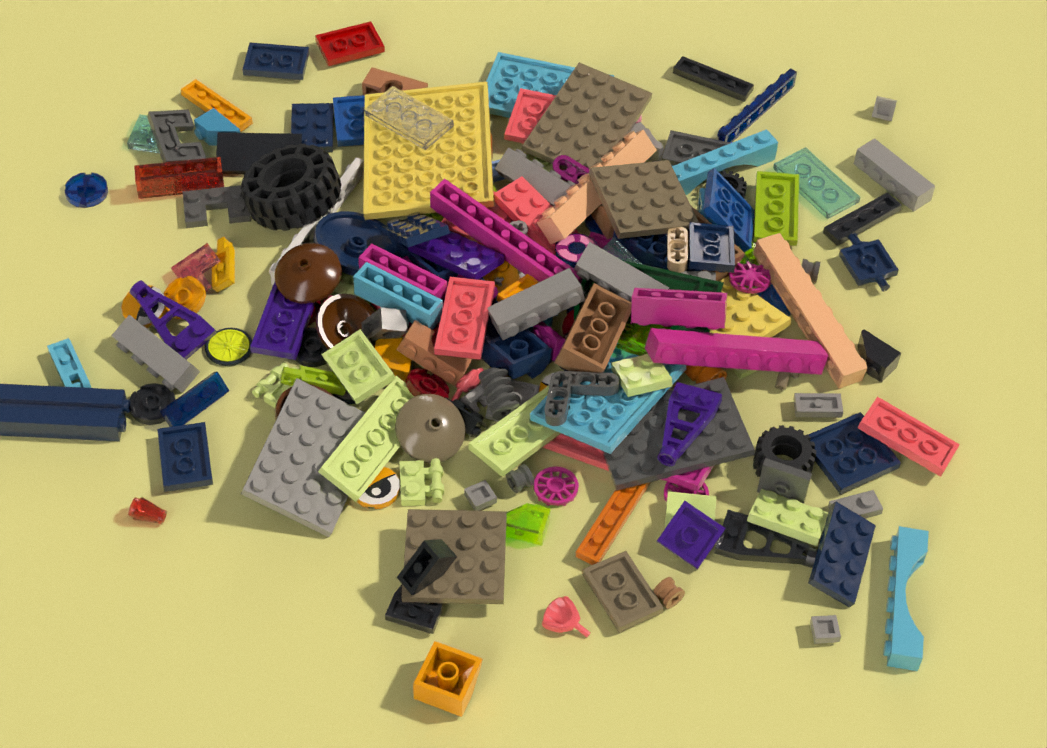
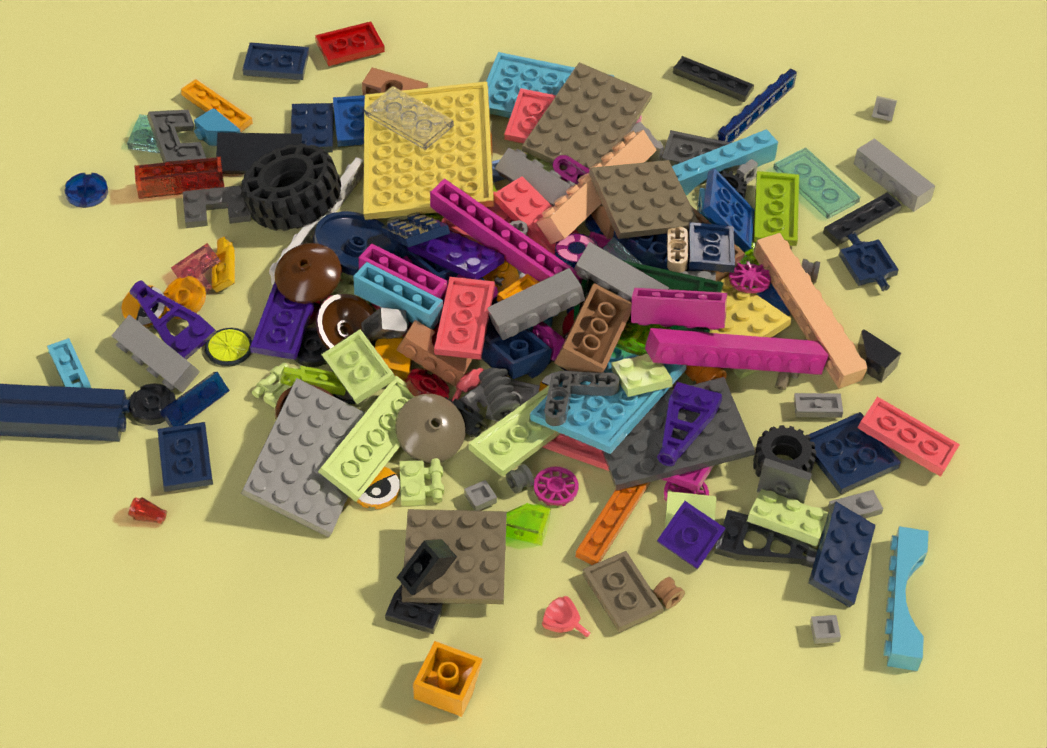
(748, 170): none -> light grey plate

